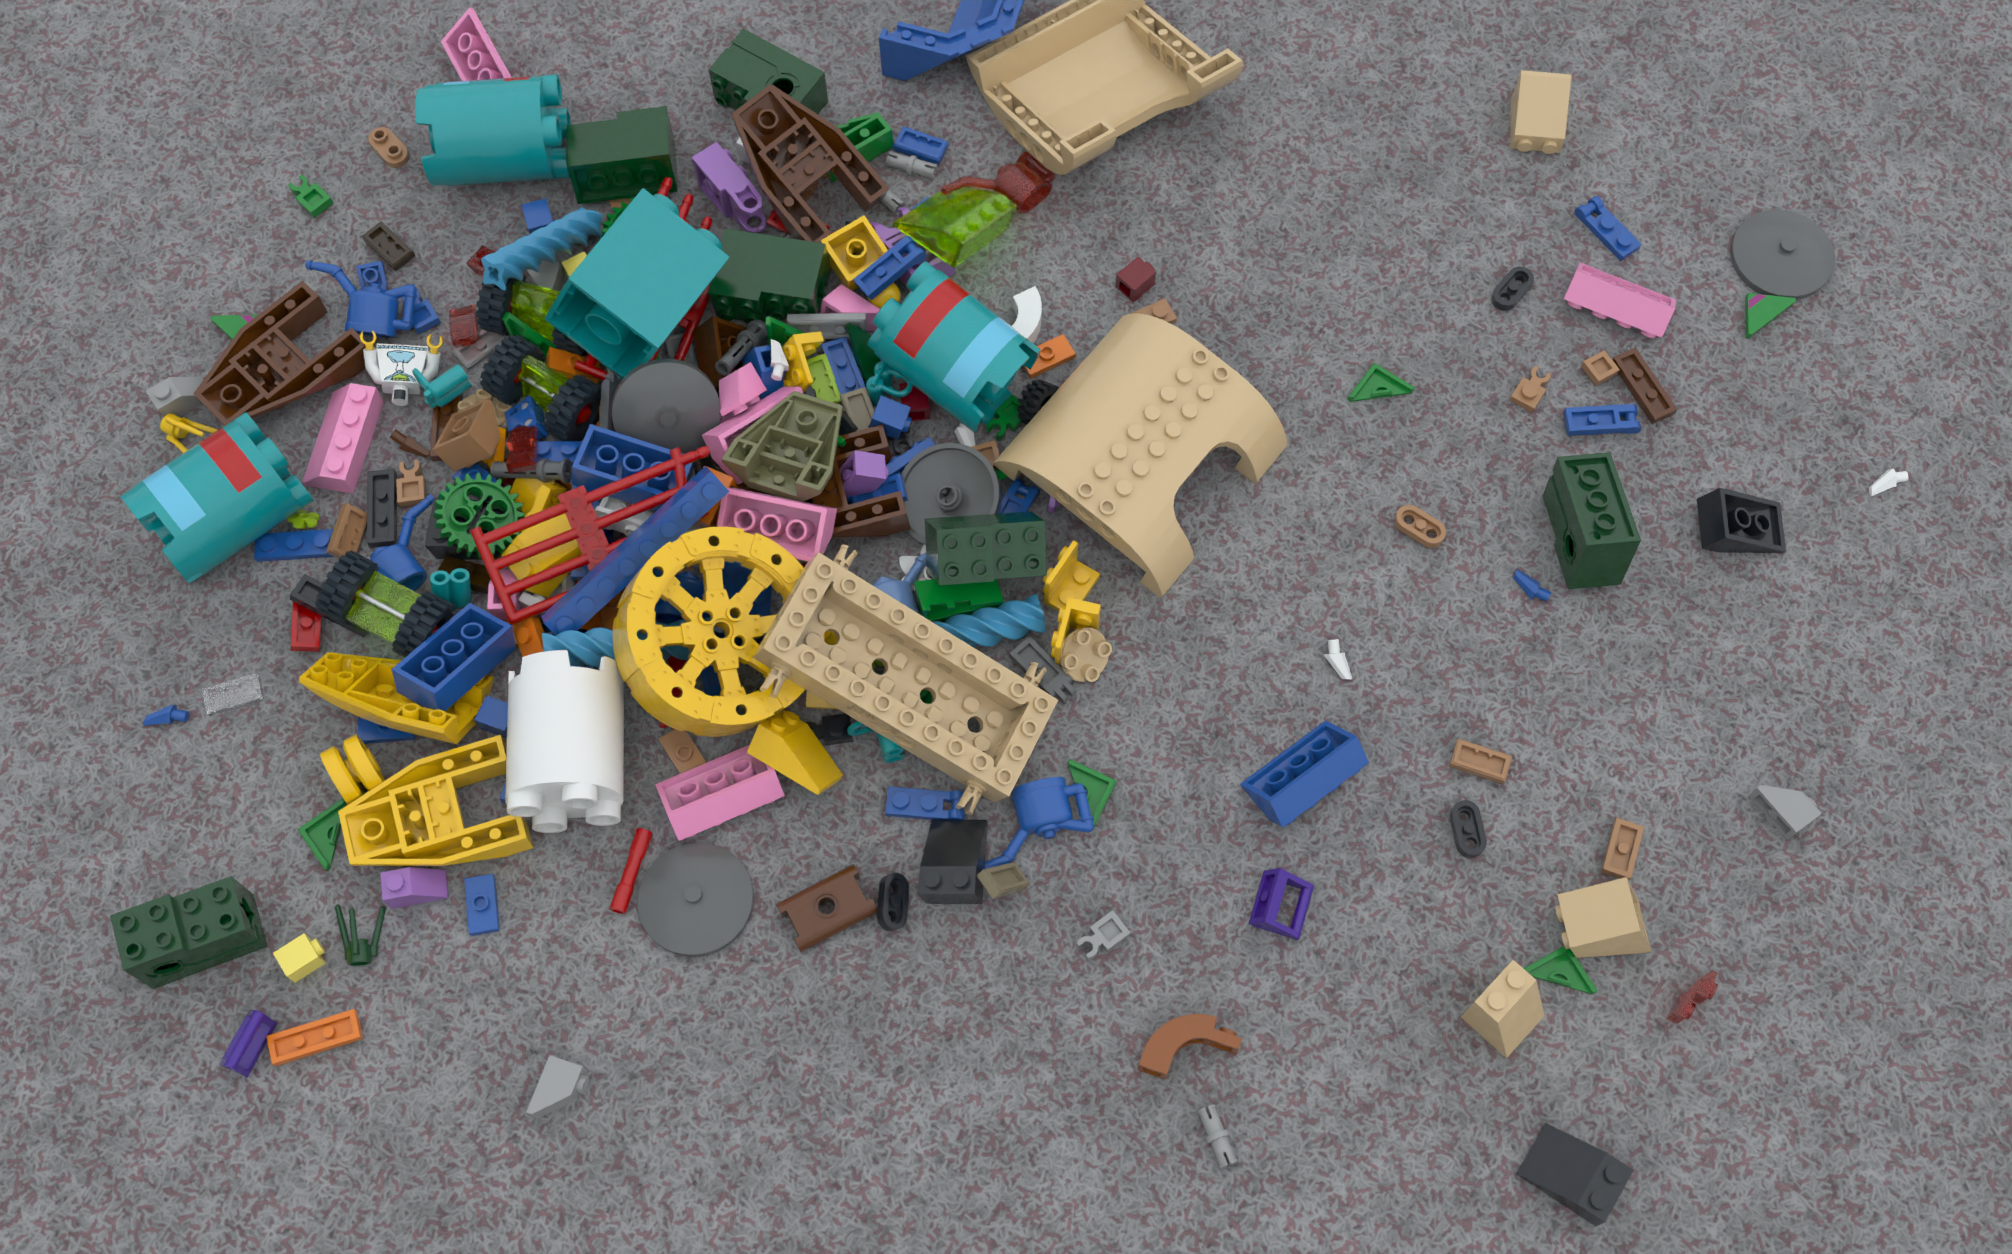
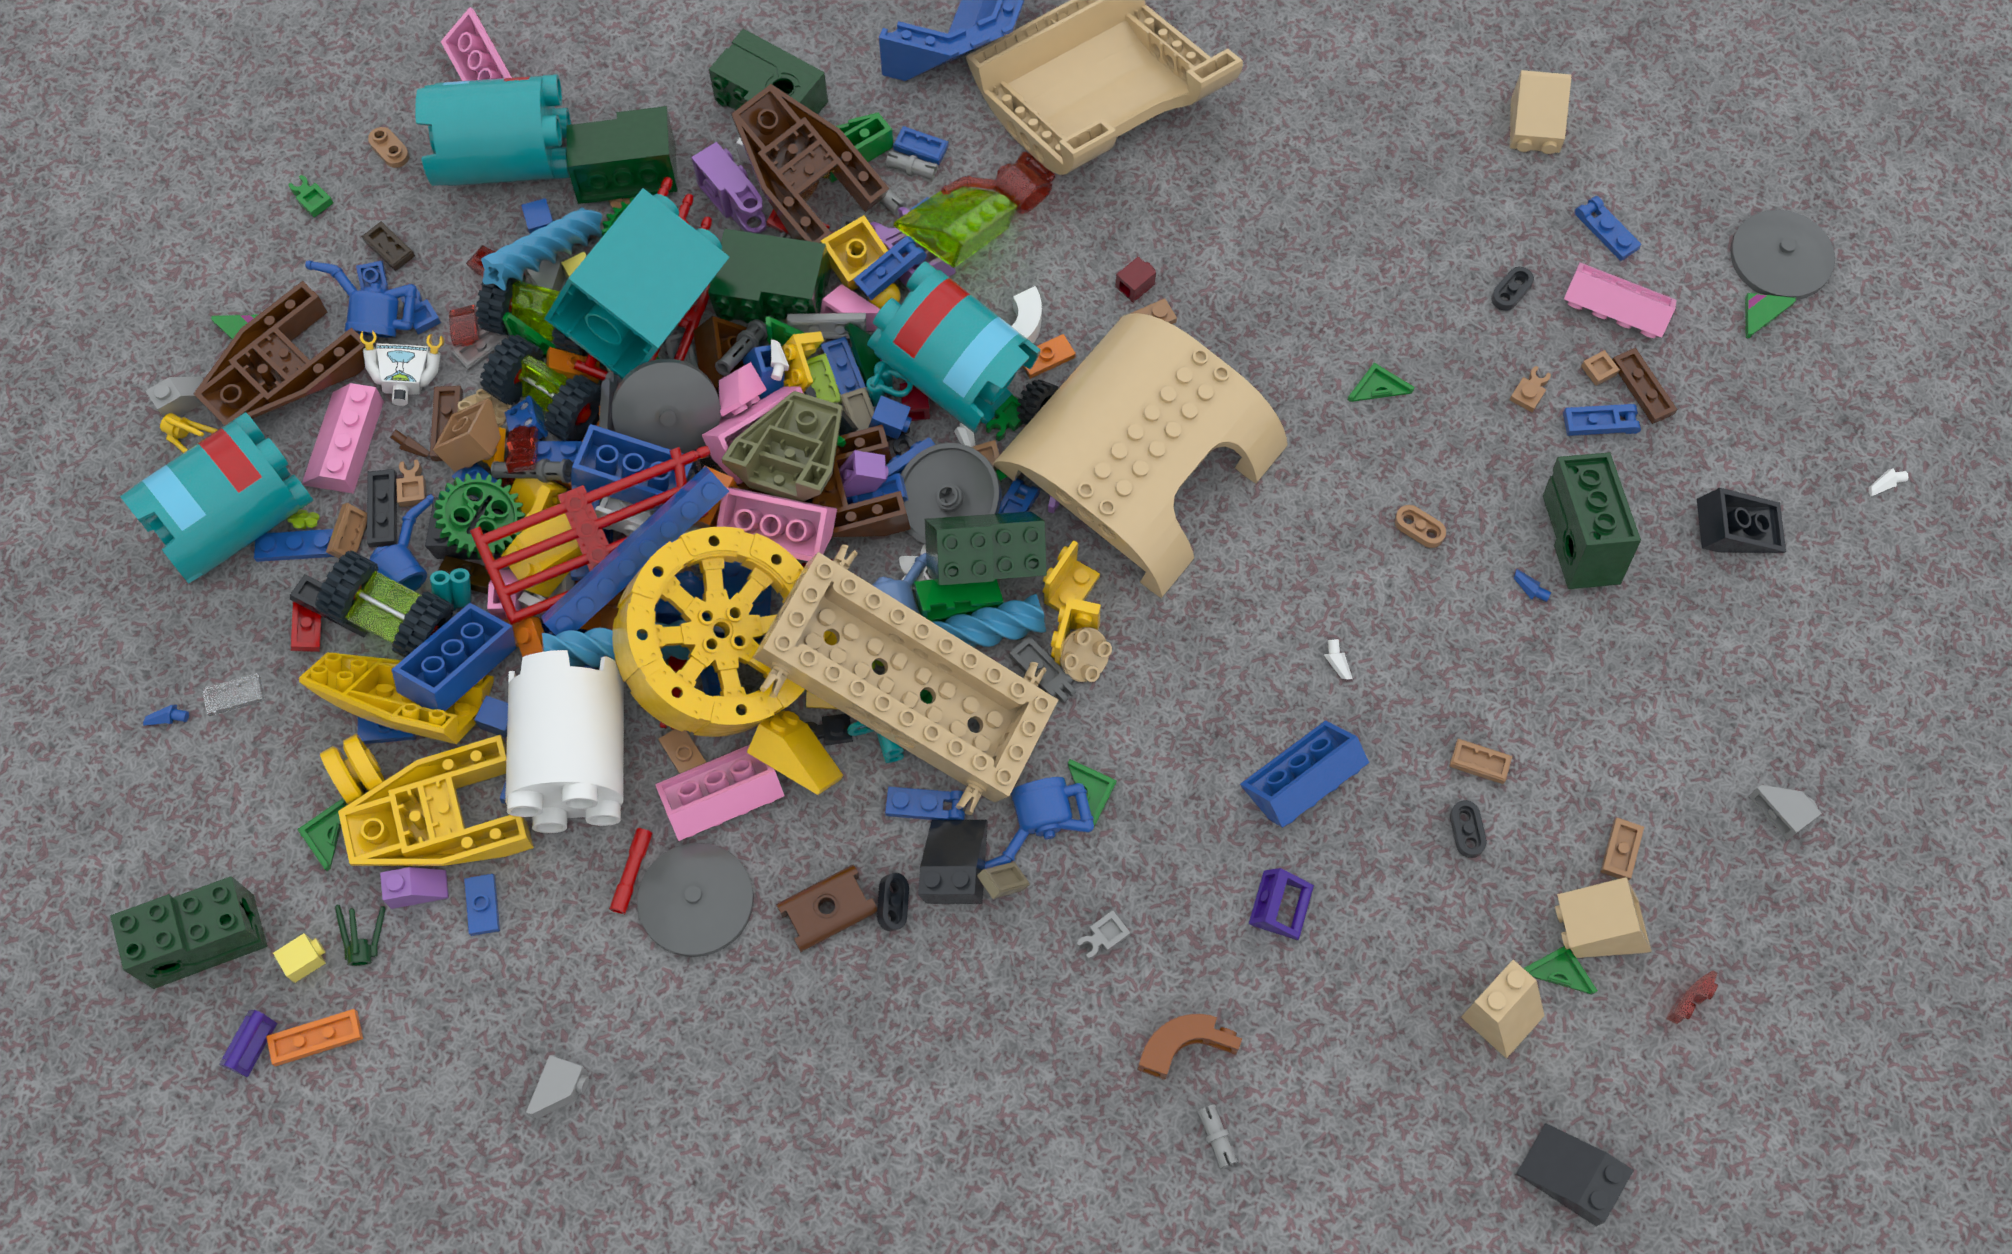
(445, 387): teal piece -> none

